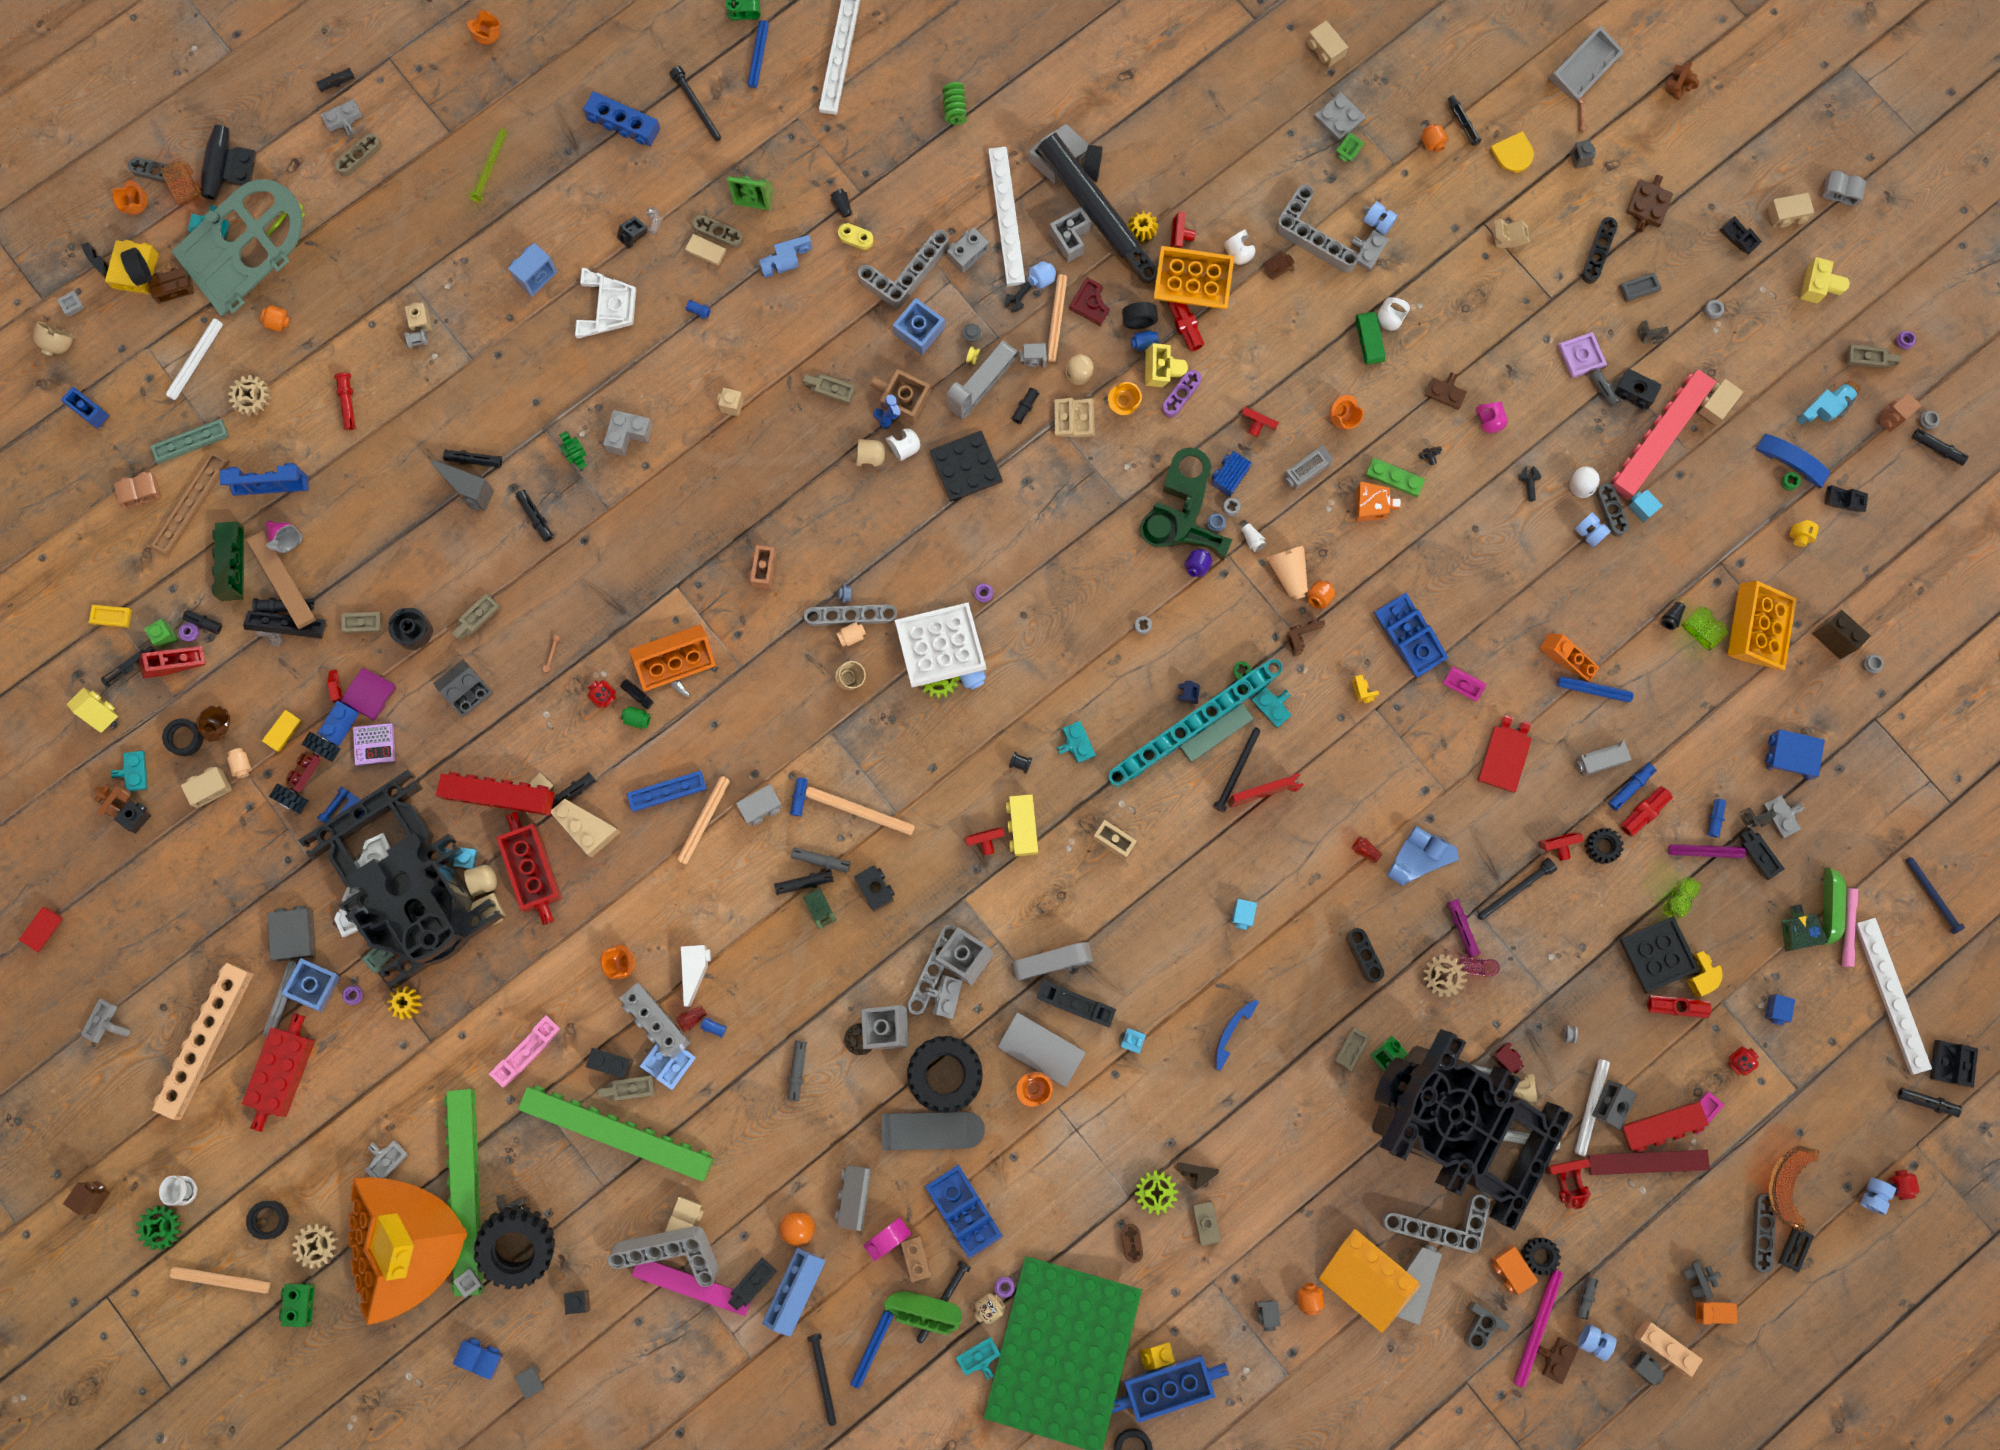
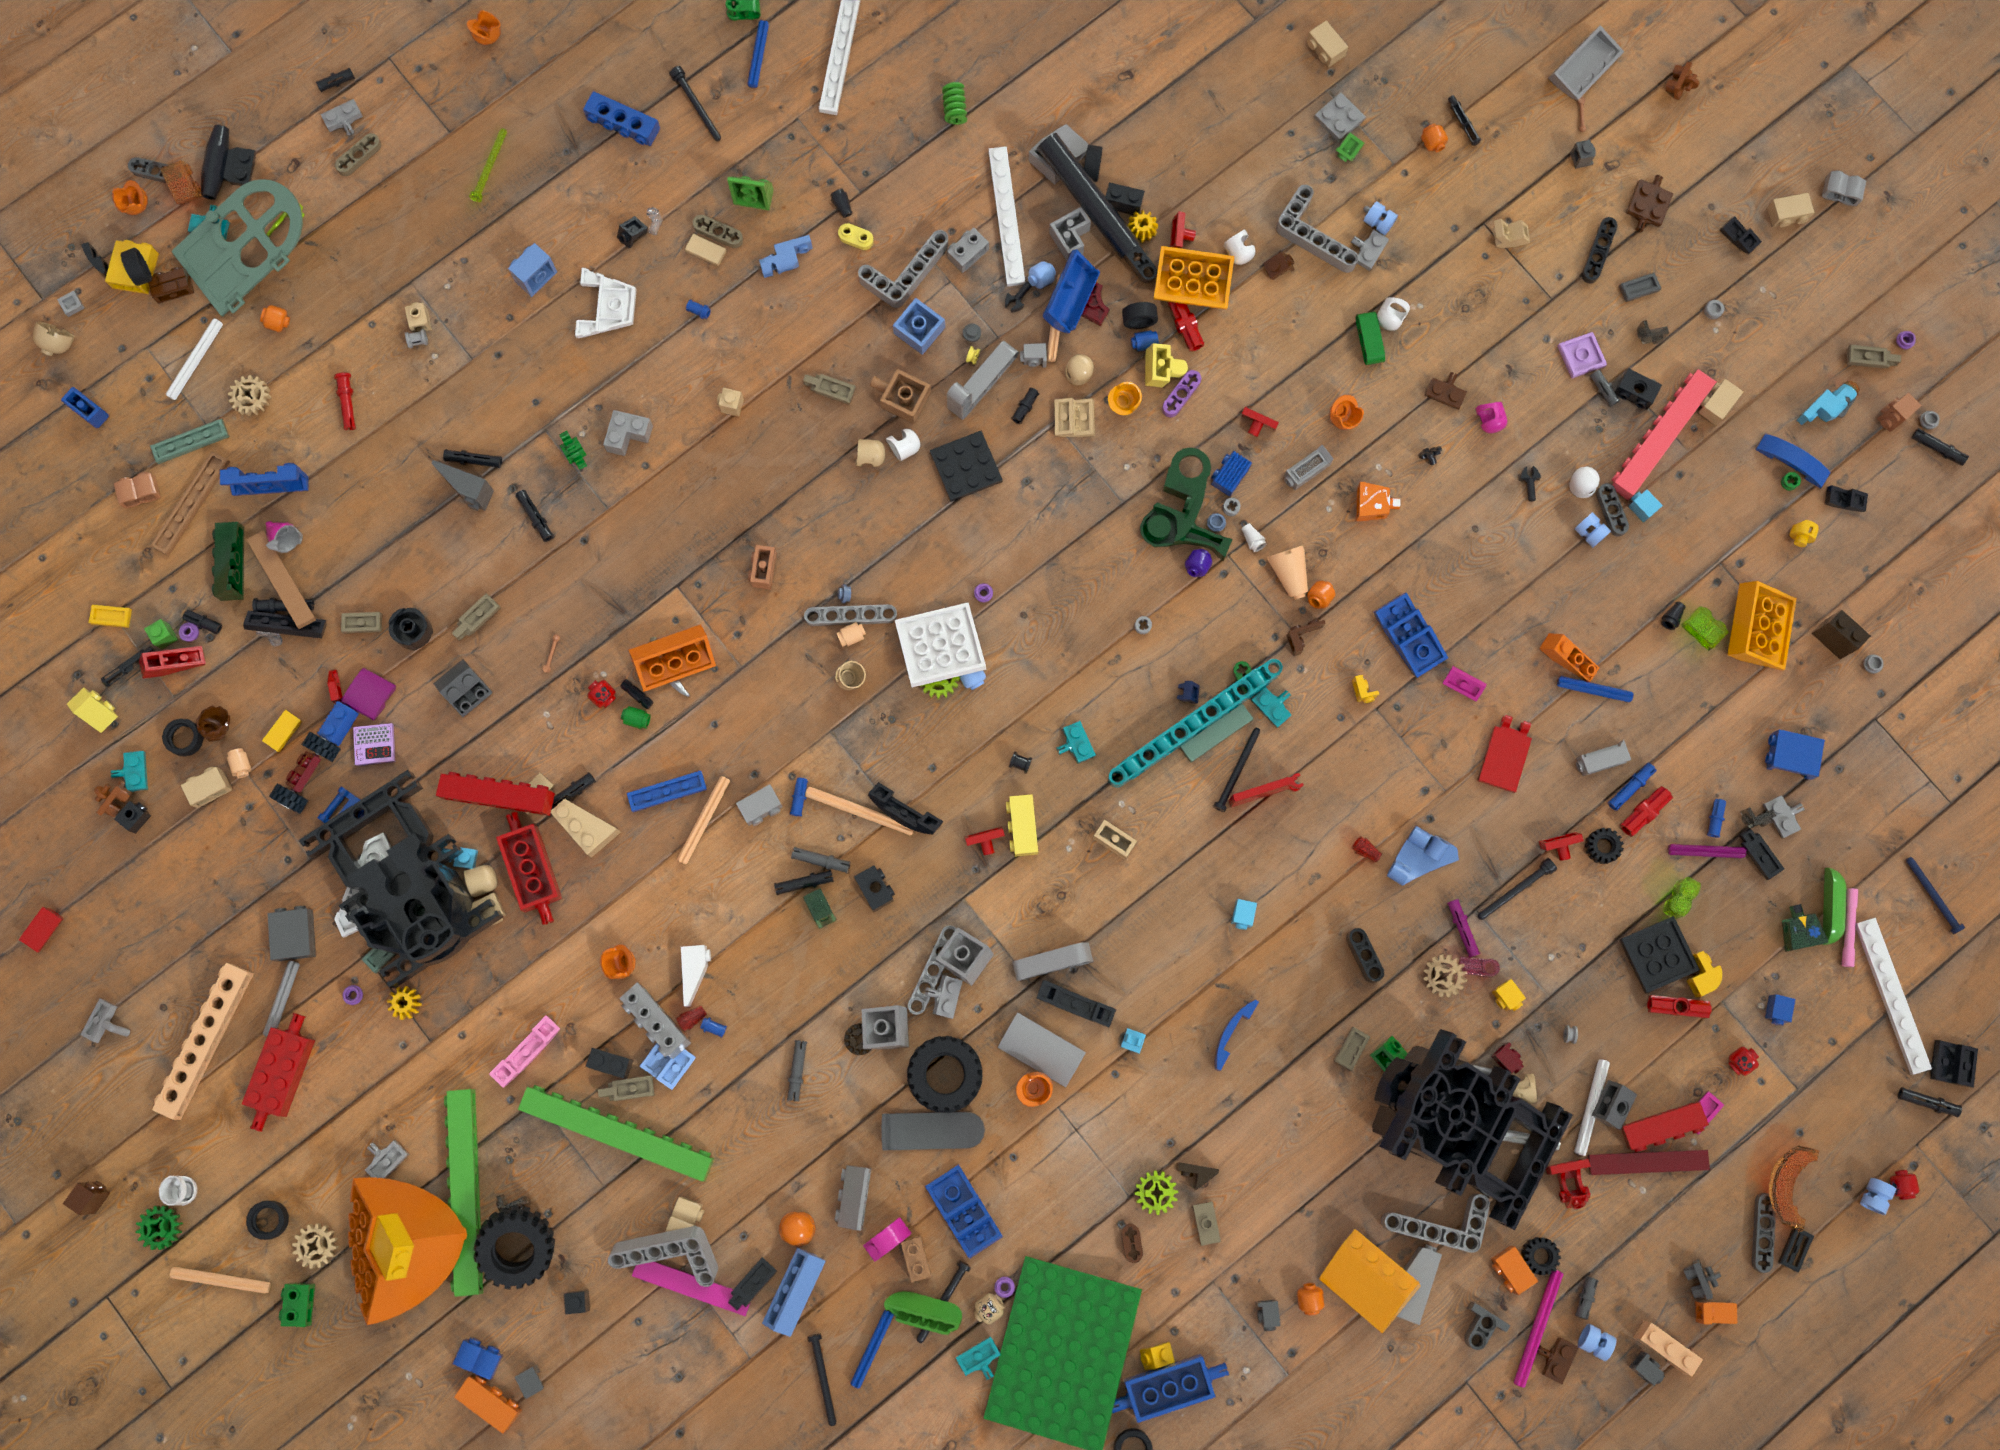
(311, 985): medium blue brick -> none
(468, 1283): light grey tile -> none
(488, 1403): none -> orange brick
(893, 412): blue piece -> none
(901, 813): none -> black slope
(1071, 293): none -> blue container
(1125, 198): none -> black brick
(1395, 477): bright green plate -> none
(1508, 996): none -> yellow brick
(1513, 153): yellow tile -> none
(1819, 281): light yellow brick -> none

